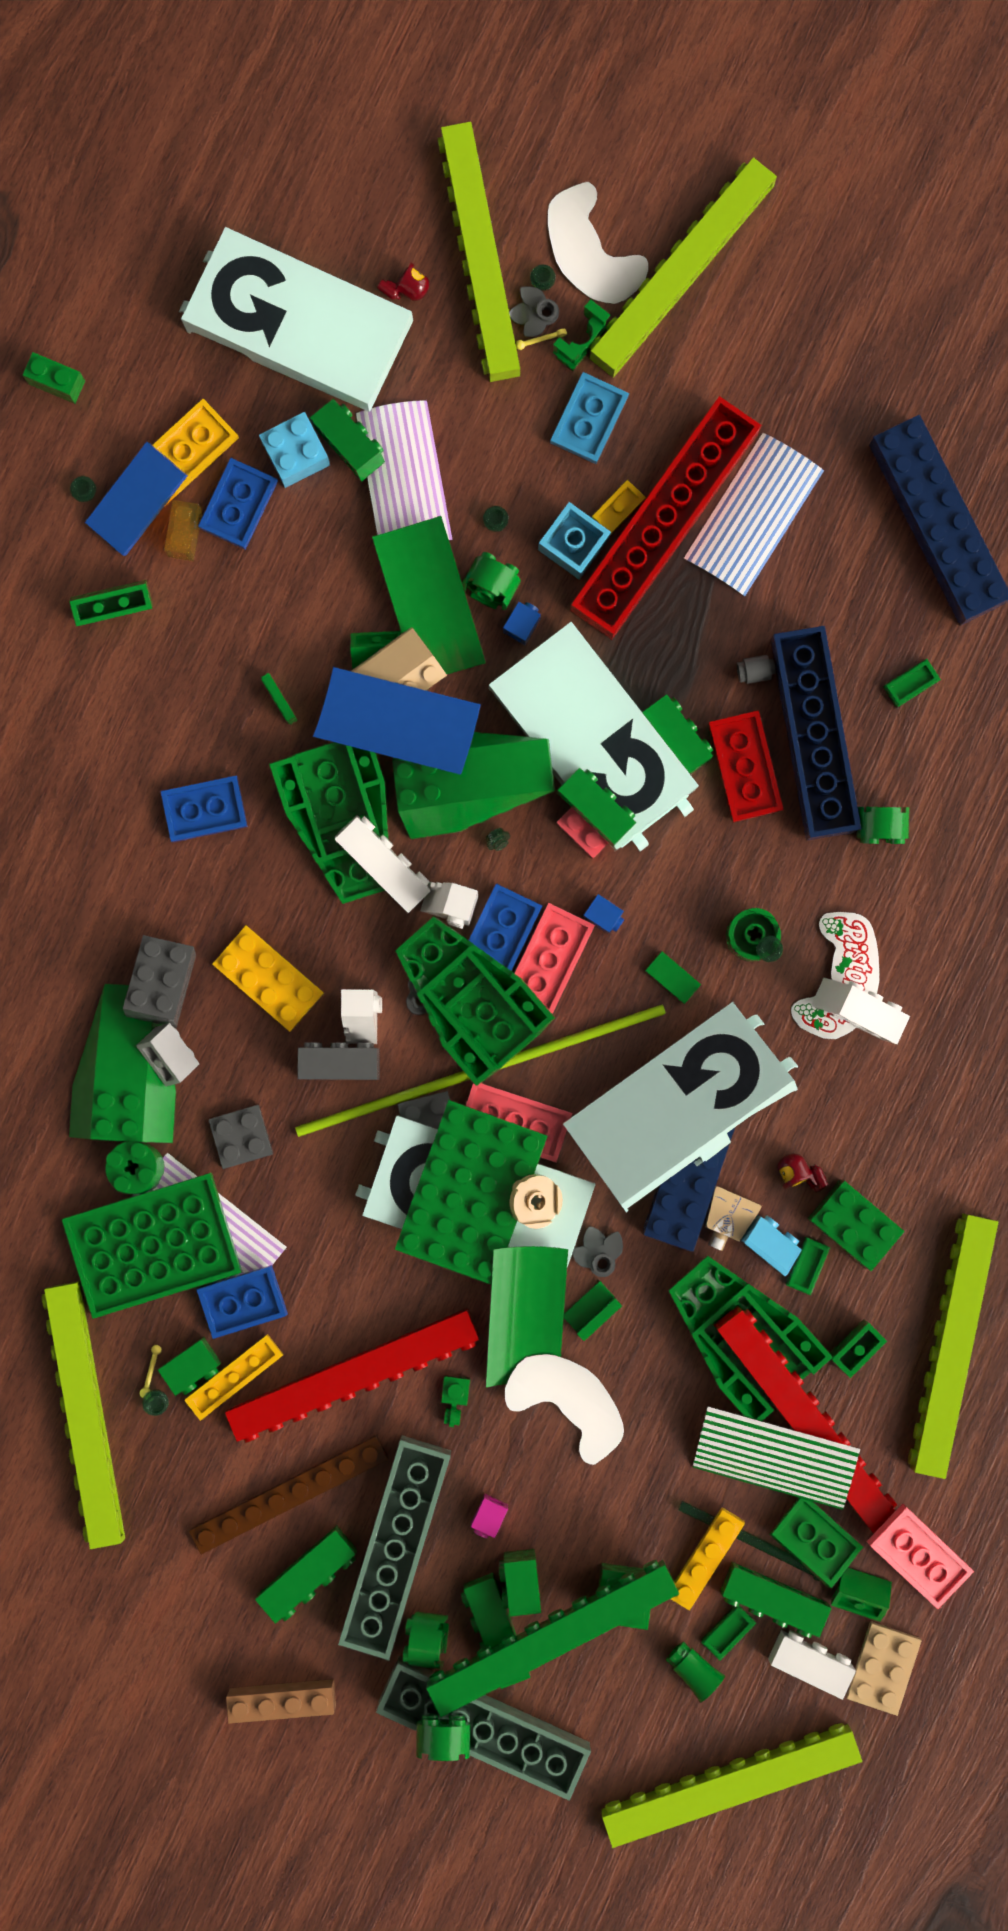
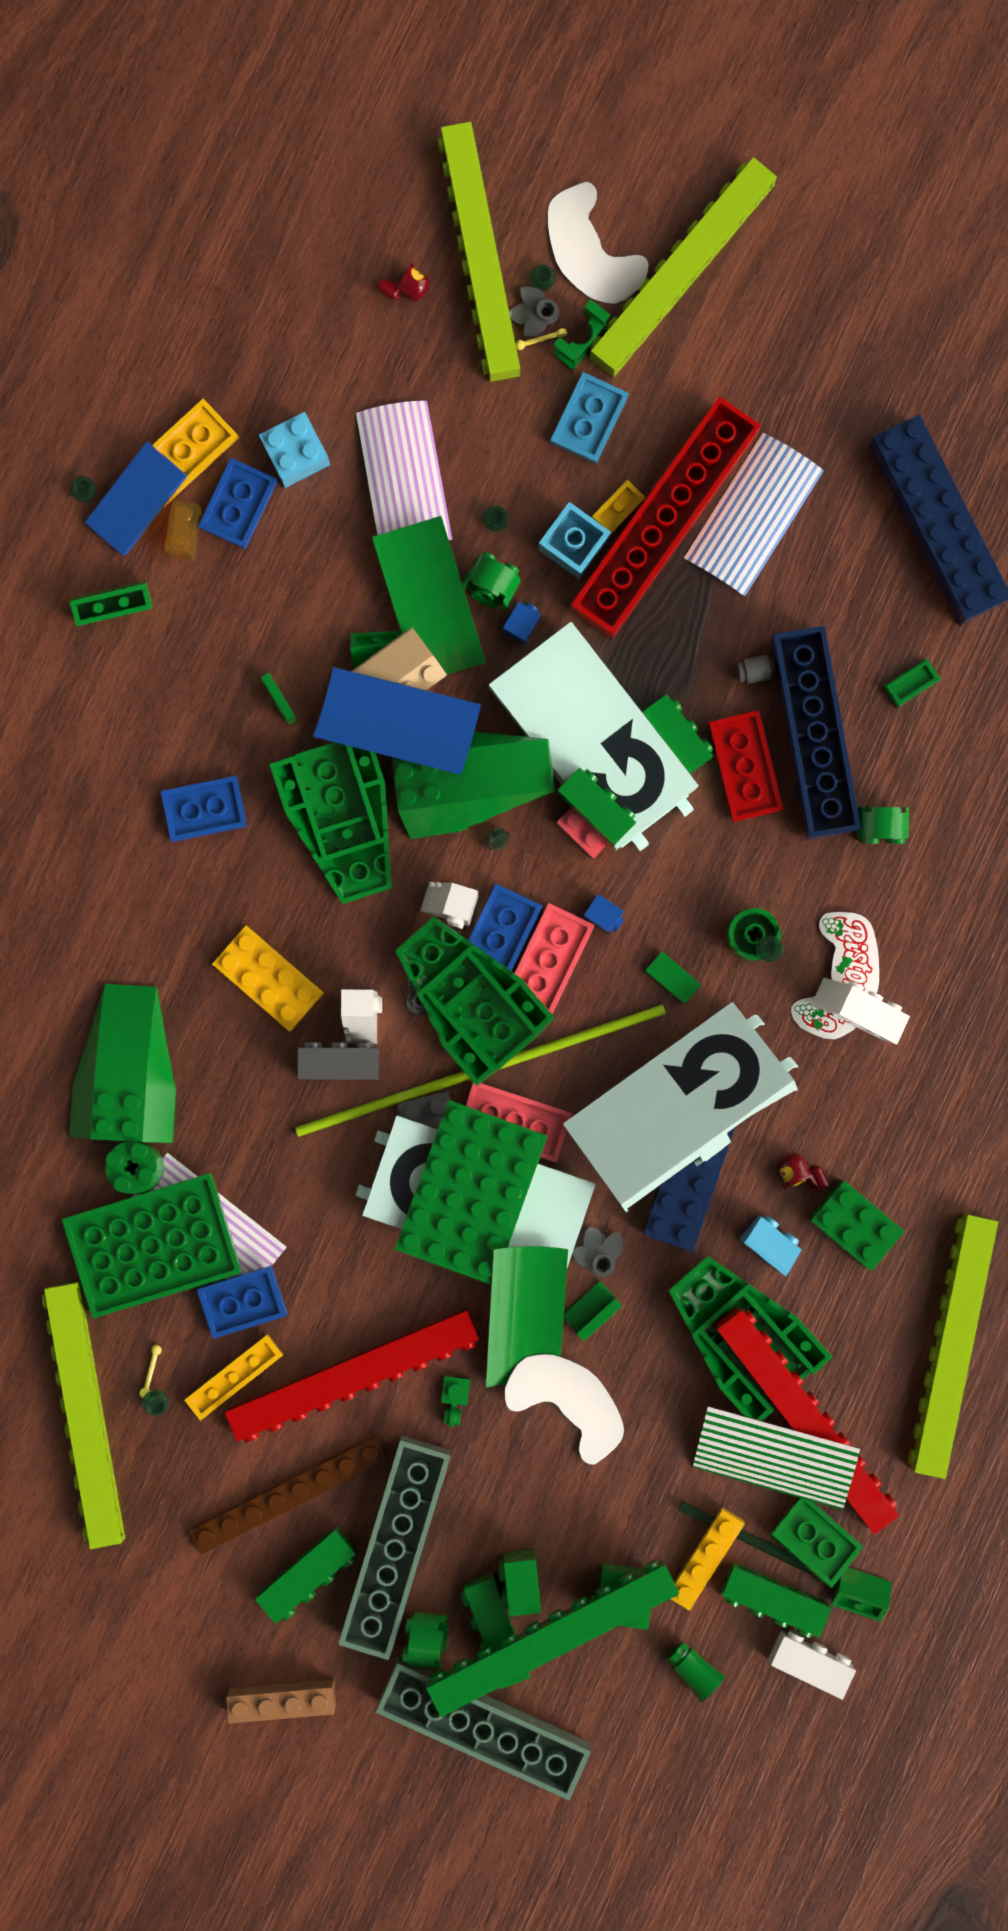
(54, 378): green brick -> none
(159, 981): dark grey brick -> none
(168, 1054): brick -> none
(189, 1367): green brick -> none
(241, 1136): dark grey plate -> none
(296, 319): light aqua piece -> none
(348, 439): green brick -> none
(382, 863): white brick -> none
(443, 1738): green brick -> none
(489, 1516): dark pink brick -> none
(523, 1193): plate -> none
(728, 1631): green tile -> none
(729, 1216): tan torso -> none
(730, 1785): lime brick -> none
(808, 1266): green tile -> none
(857, 1348): green brick -> none
(883, 1668): tan plate -> none
(920, 1556): coral plate -> none

